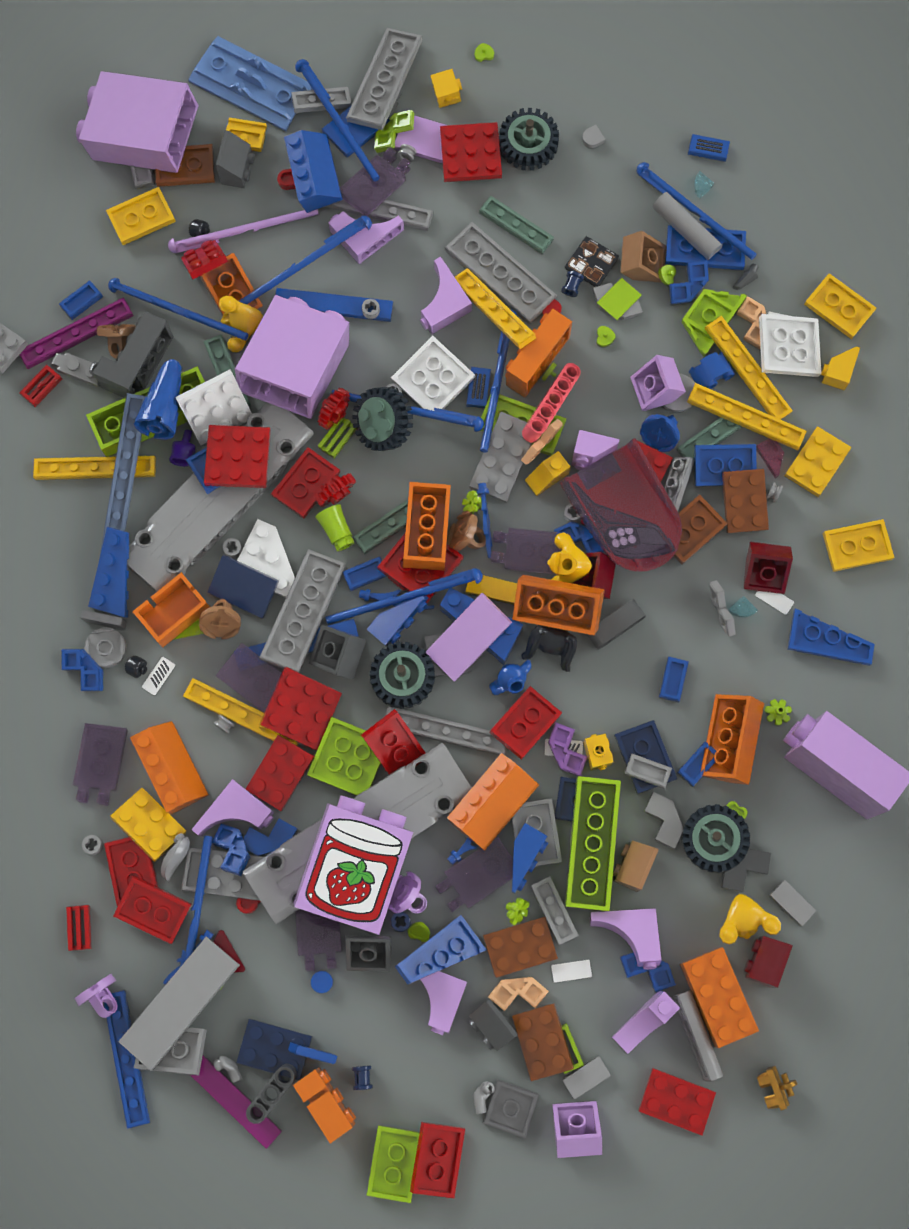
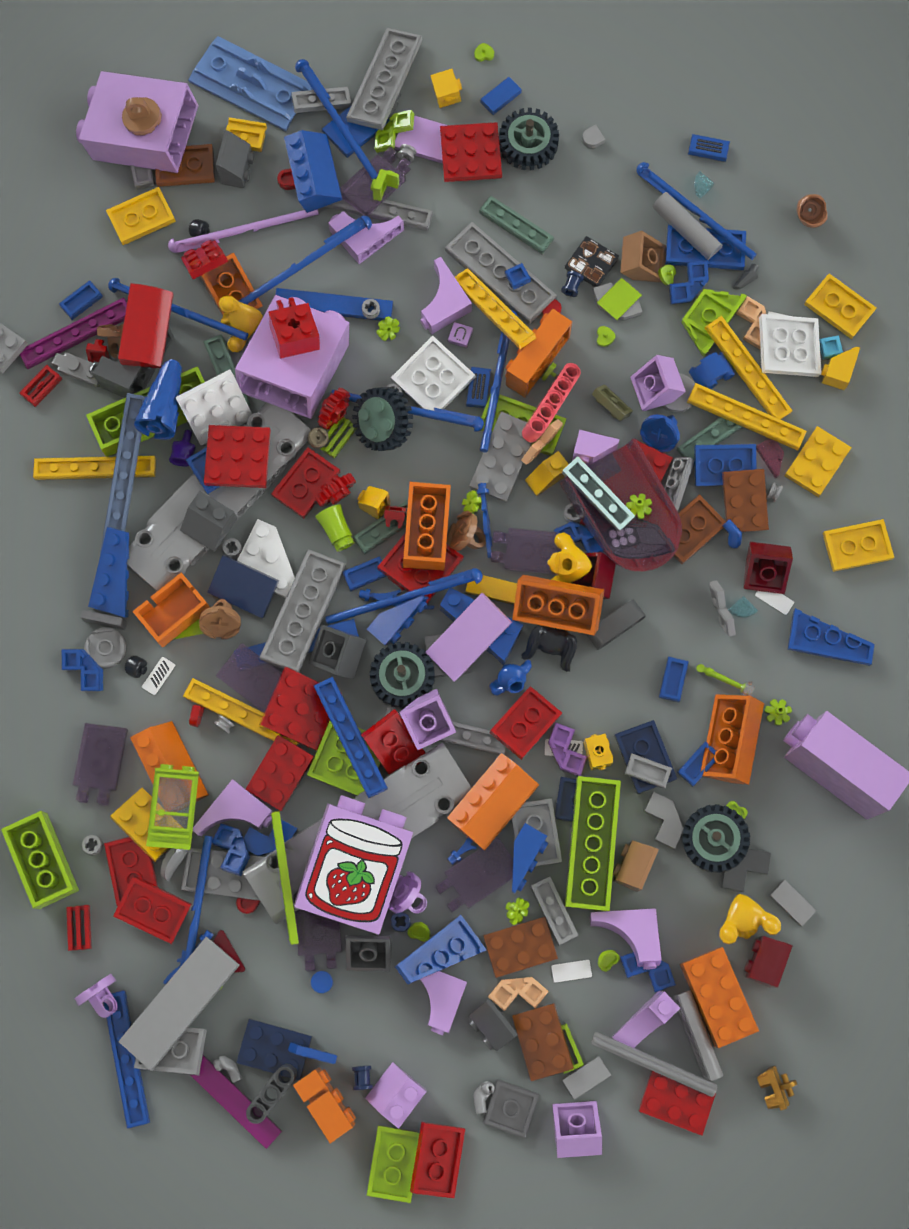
(40, 860): none -> lime brick
(96, 351): none -> red tile
(141, 115): none -> medium nougat tile
(145, 326): none -> red slope
(173, 807): none -> door
(196, 715): none -> red tile
(207, 521): none -> dark grey slope
(284, 876): none -> lime tile
(293, 329): none -> red hinge
(318, 437): none -> dark tan tile
(350, 737): none -> blue tile
(373, 501): none -> yellow slope
(384, 179): none -> lime bracket
(388, 328): none -> lime plant
(395, 513): none -> red tile
(395, 1095): none -> lavender slope
(427, 719): none -> lavender slope
(460, 335): none -> lavender tile
(501, 95): none -> blue tile
(517, 276): none -> blue tile
(598, 494): none -> light aqua brick
(608, 959): none -> lime piece
(612, 402): none -> olive plate
(639, 505): none -> lime plant
(654, 1064): none -> light grey axle
(735, 534): none -> blue arm
(746, 689): none -> lime piece
(818, 212): none -> nougat helmet
(830, 347): none -> medium azure tile

